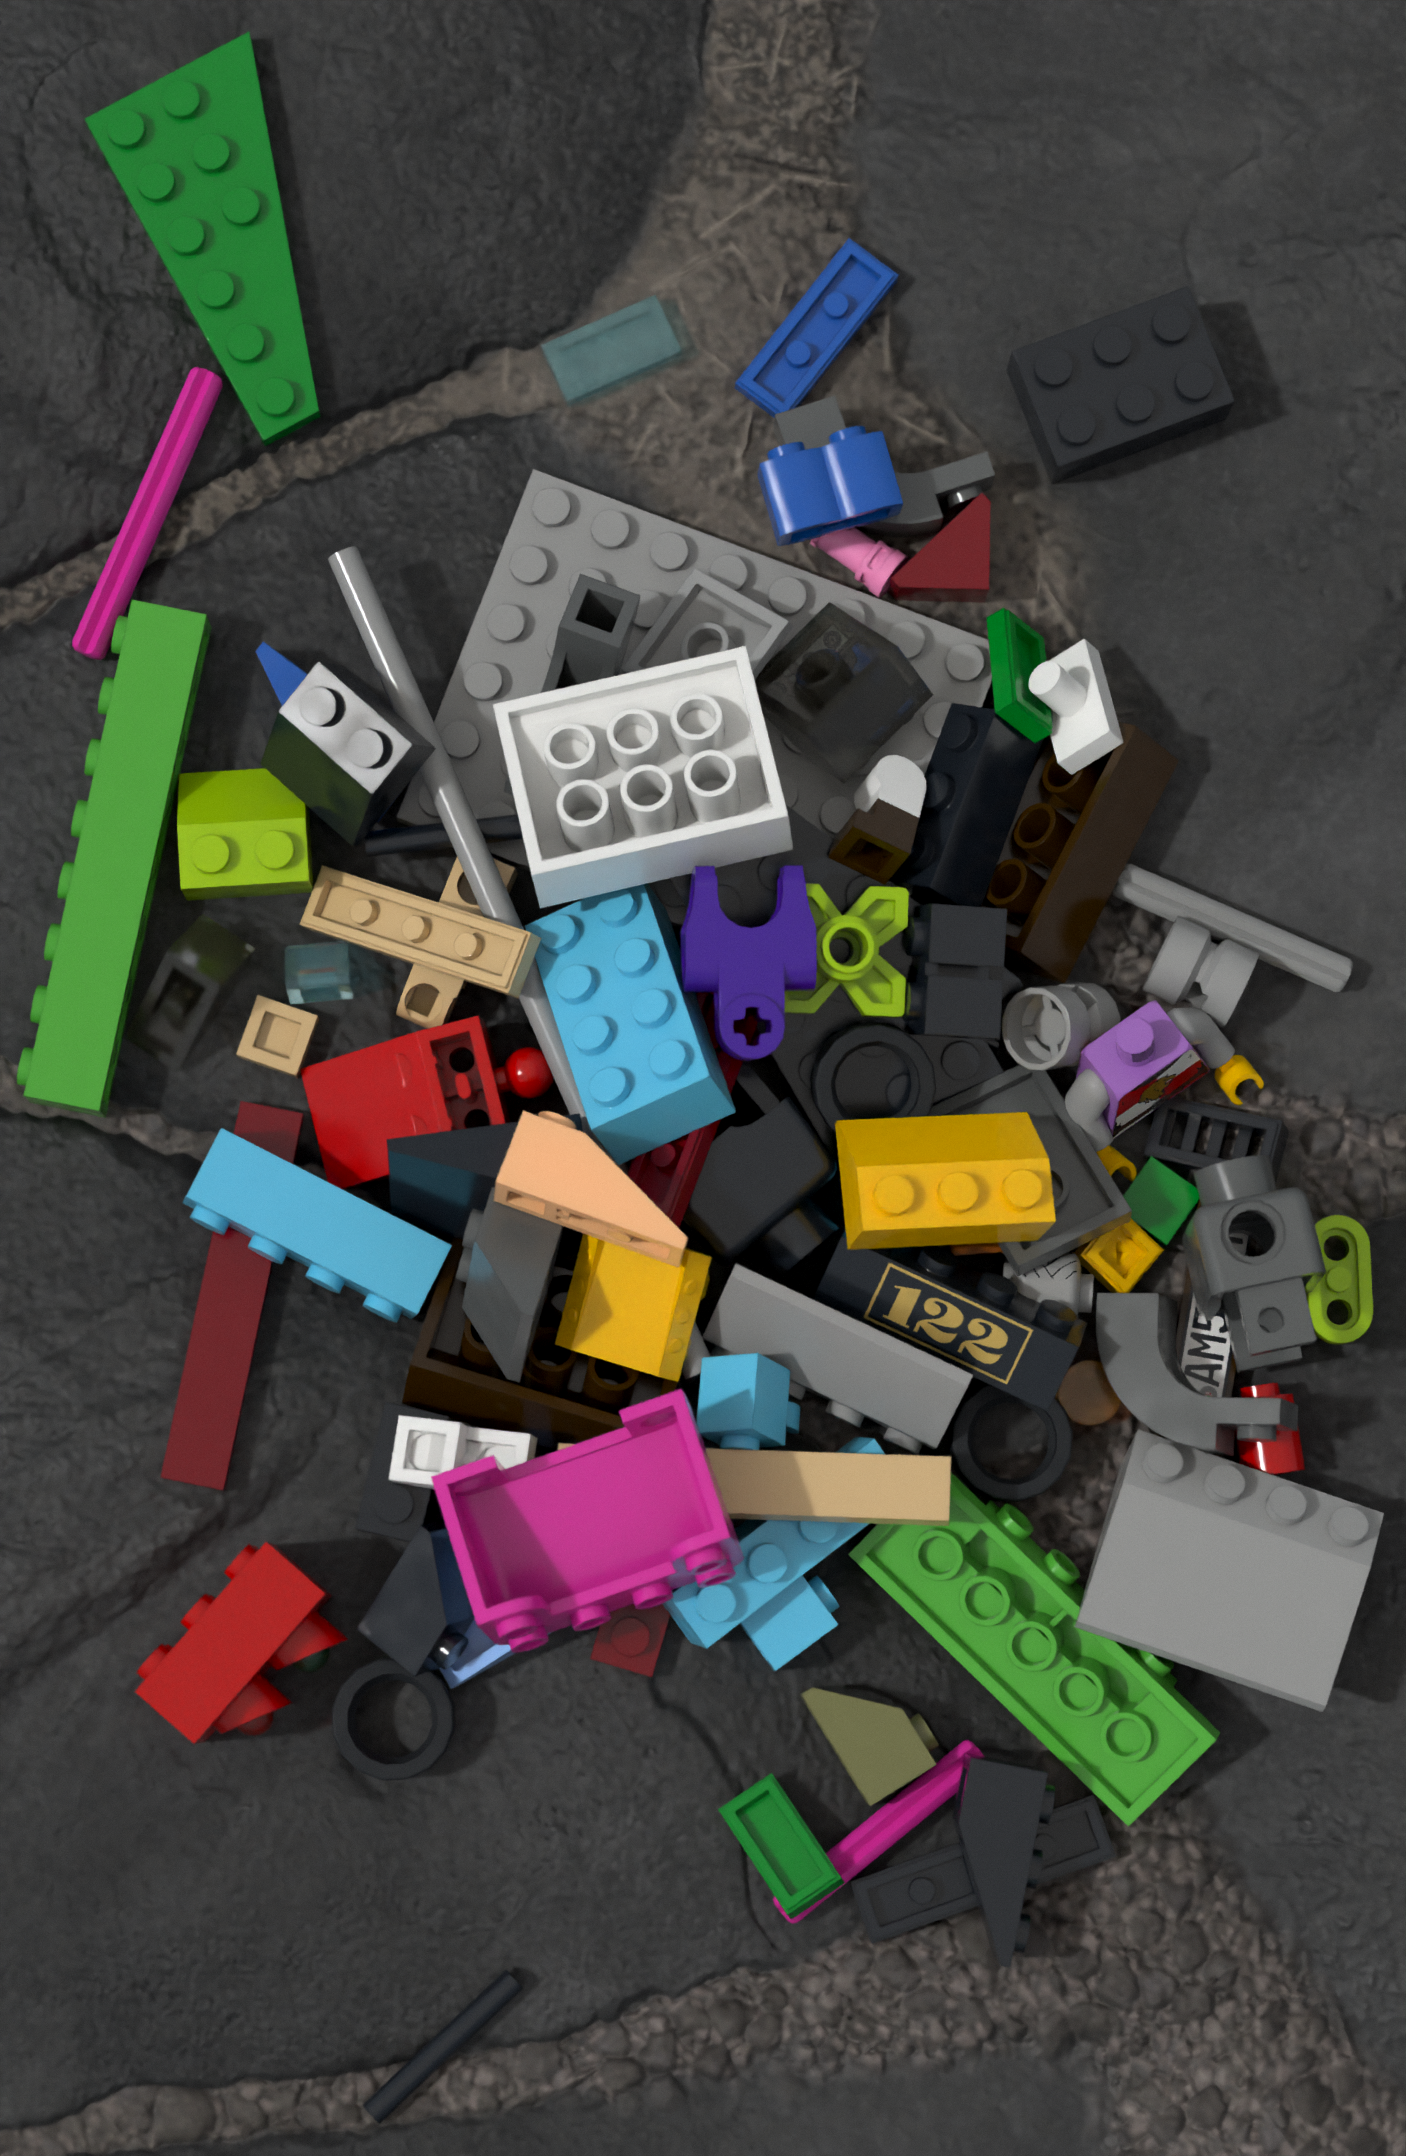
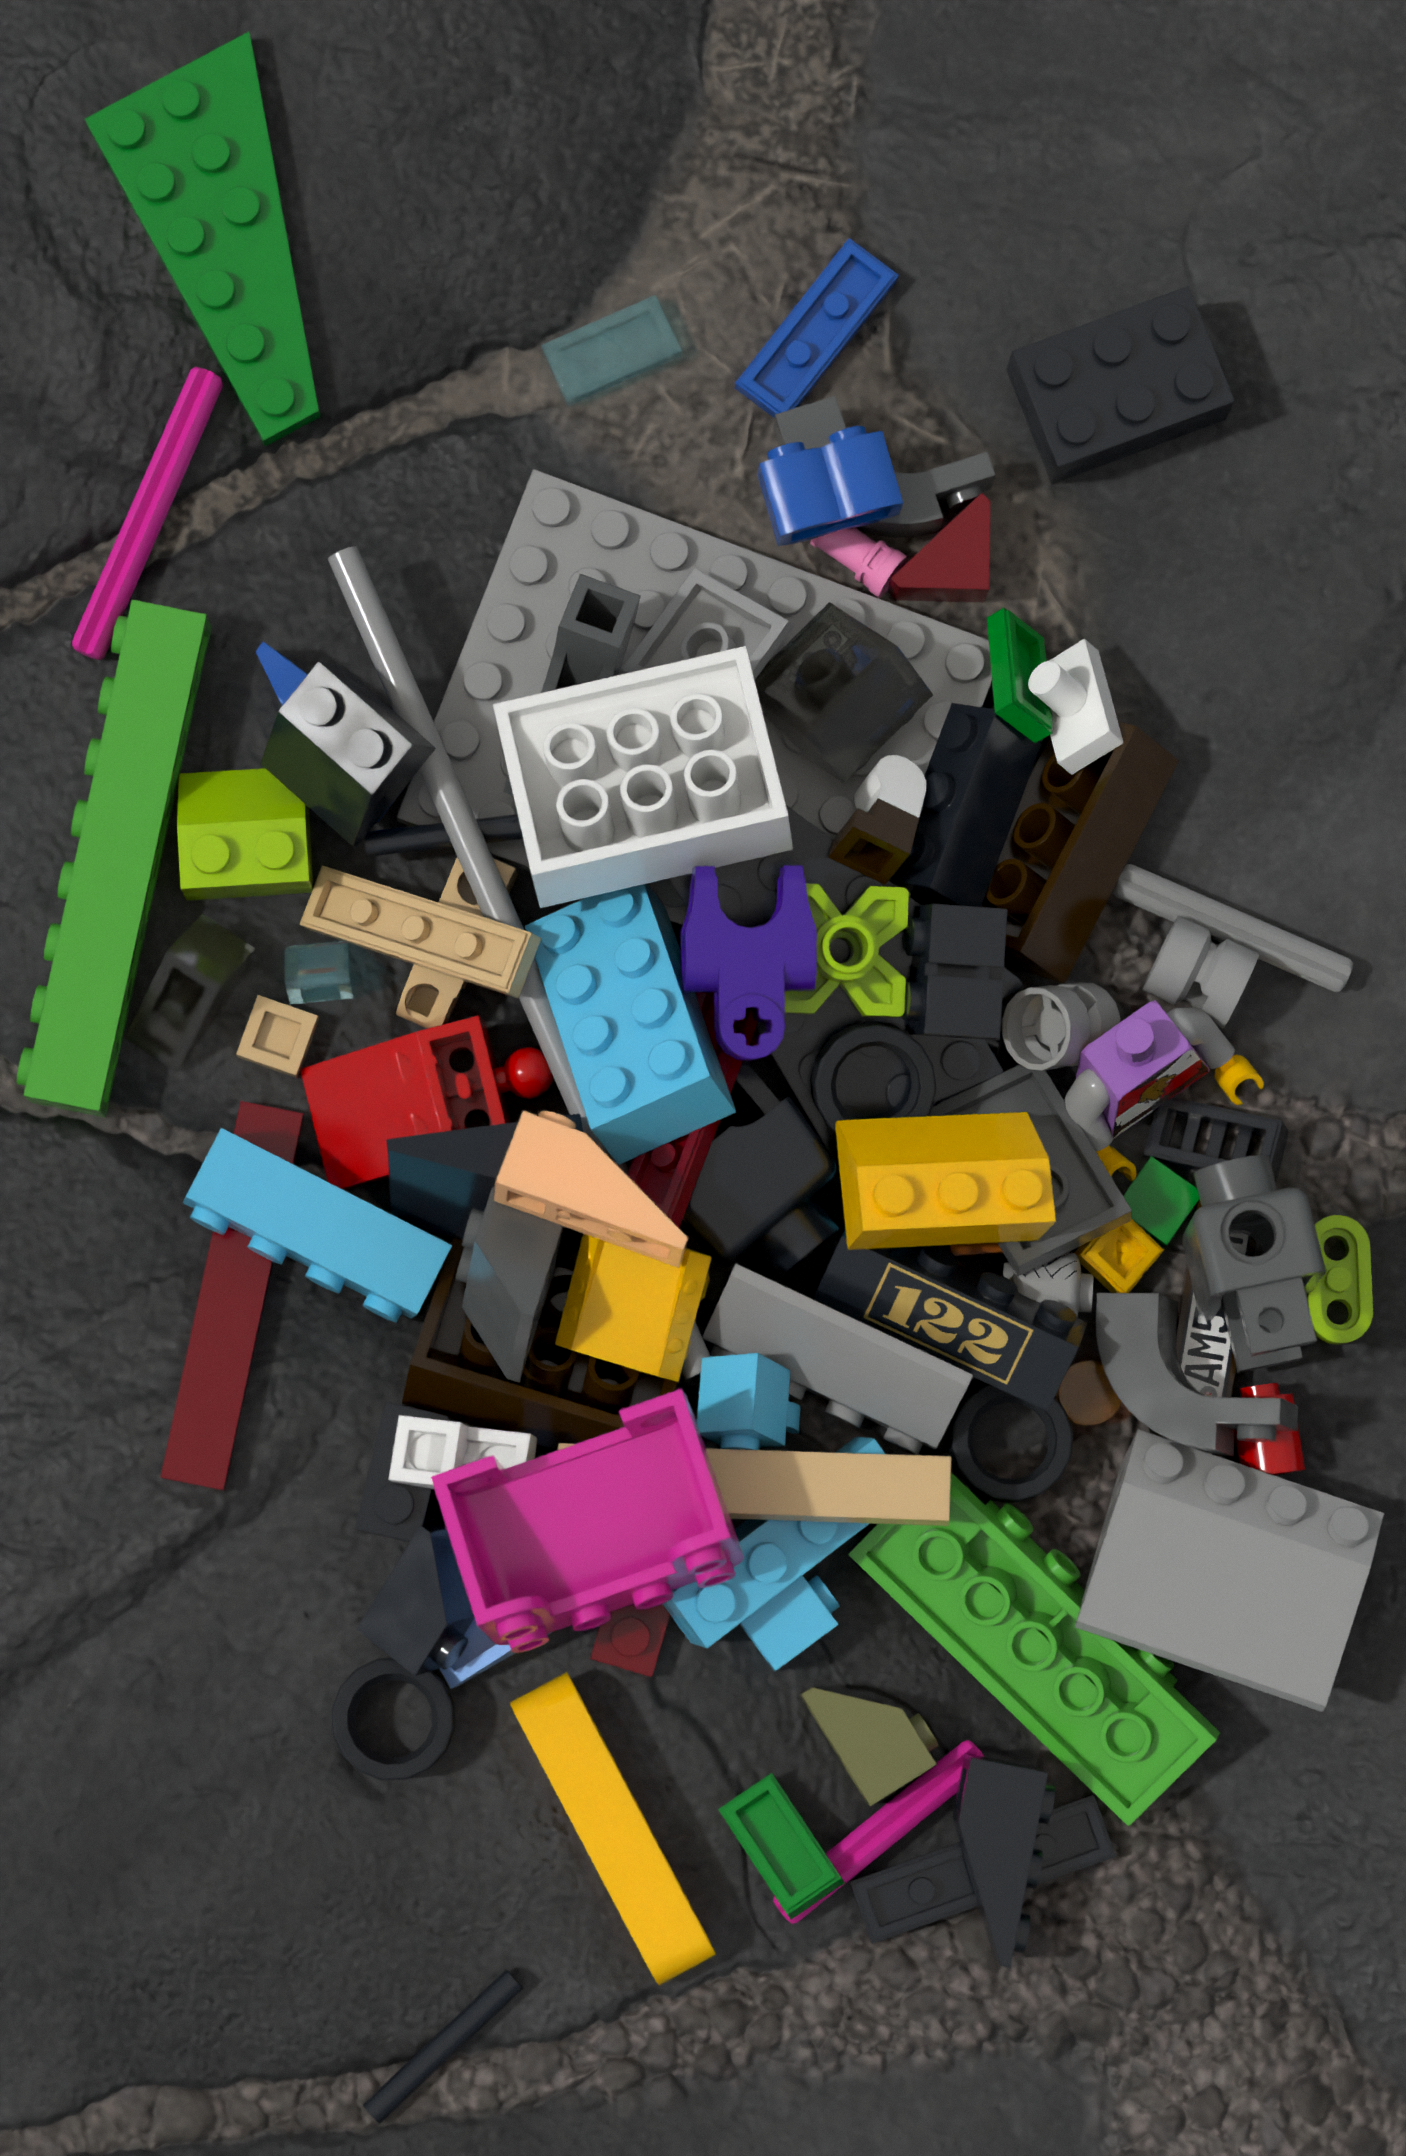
(232, 1640): red piece -> none
(612, 1828): none -> yellow beam

